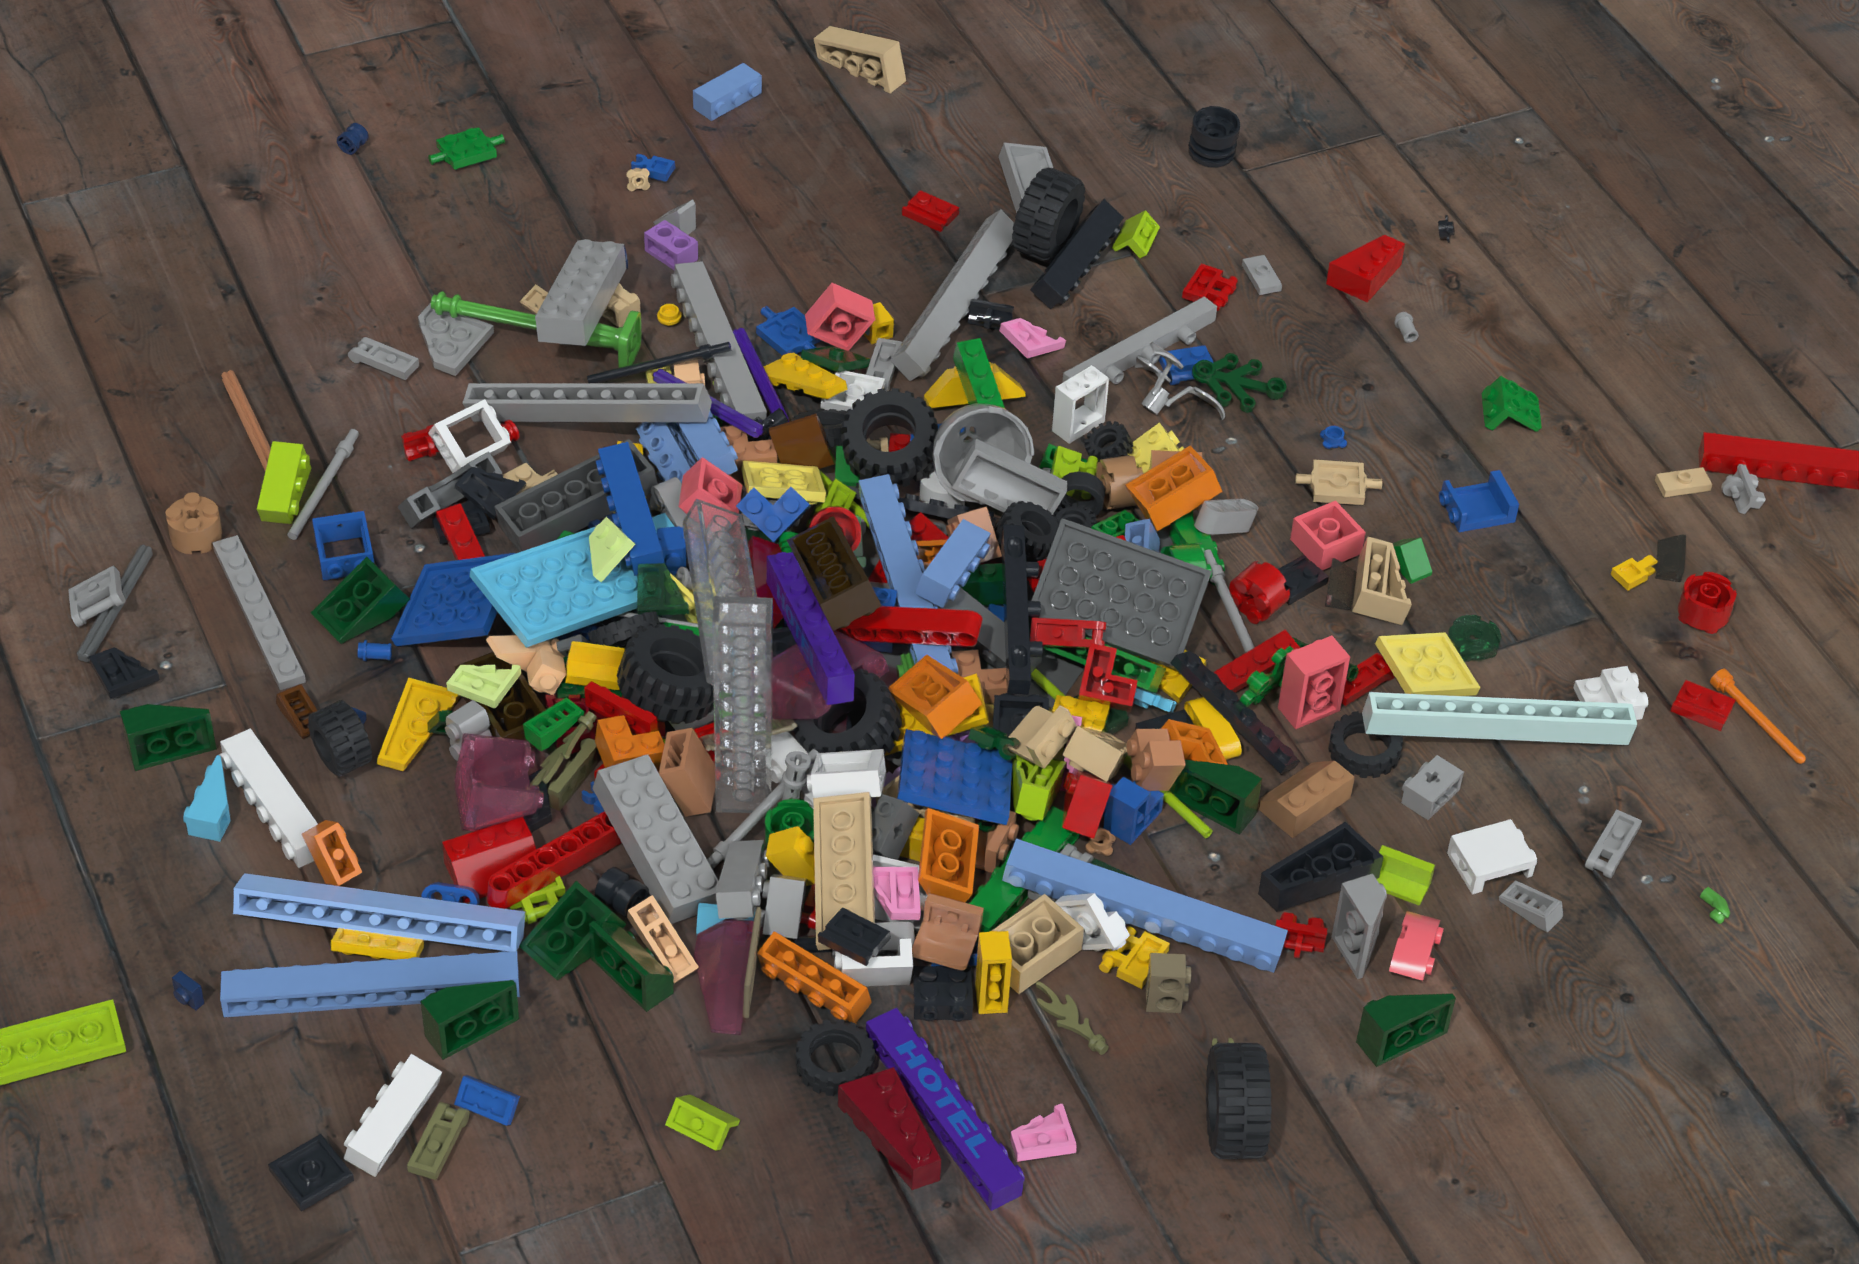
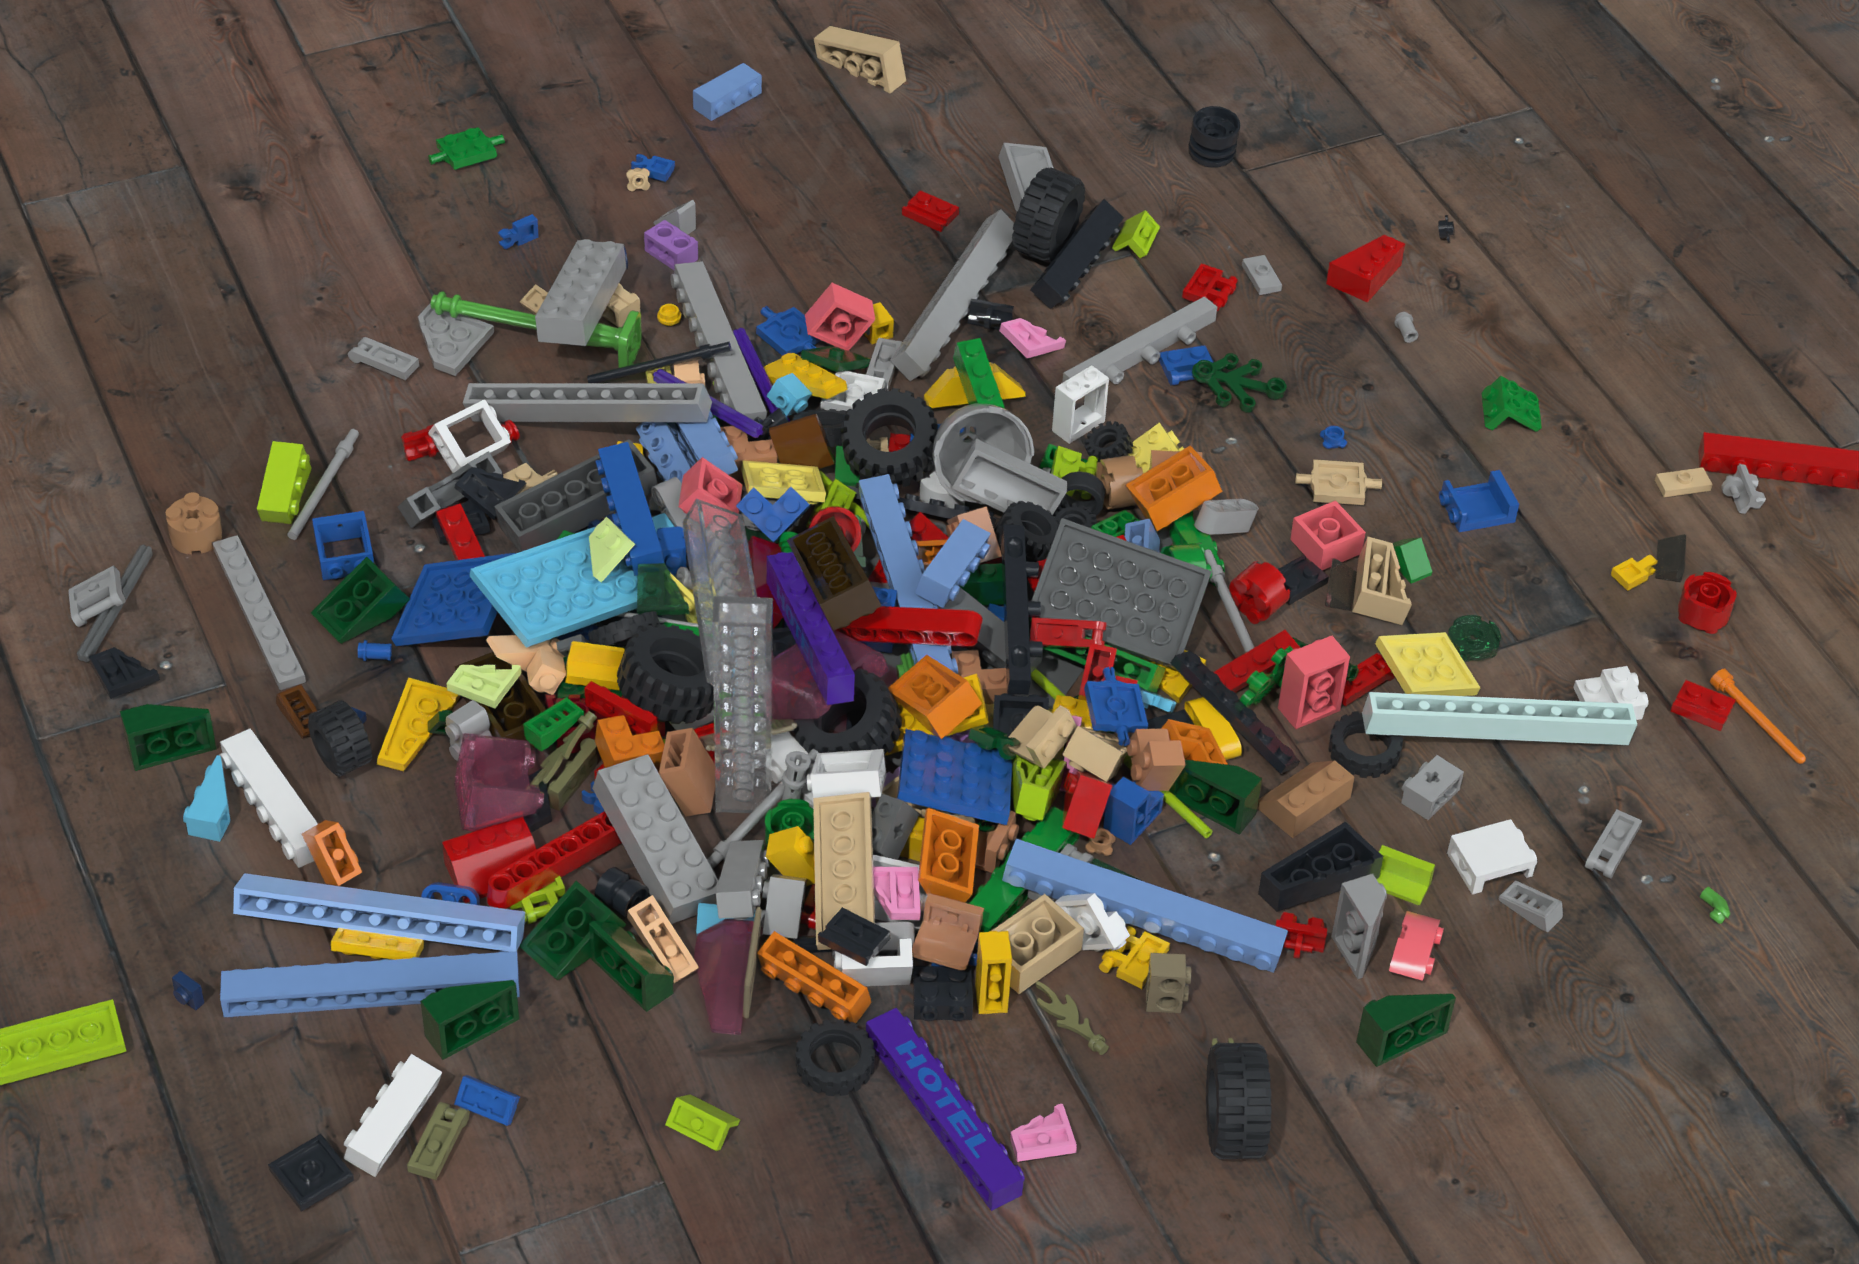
(247, 416): nougat axle -> none
(353, 138): dark blue wheel -> none
(521, 232): none -> blue plate
(789, 394): none -> medium azure brick
(893, 1125): dark red wedge -> none
(1115, 706): none -> blue plate
(1158, 396): light grey plant -> none

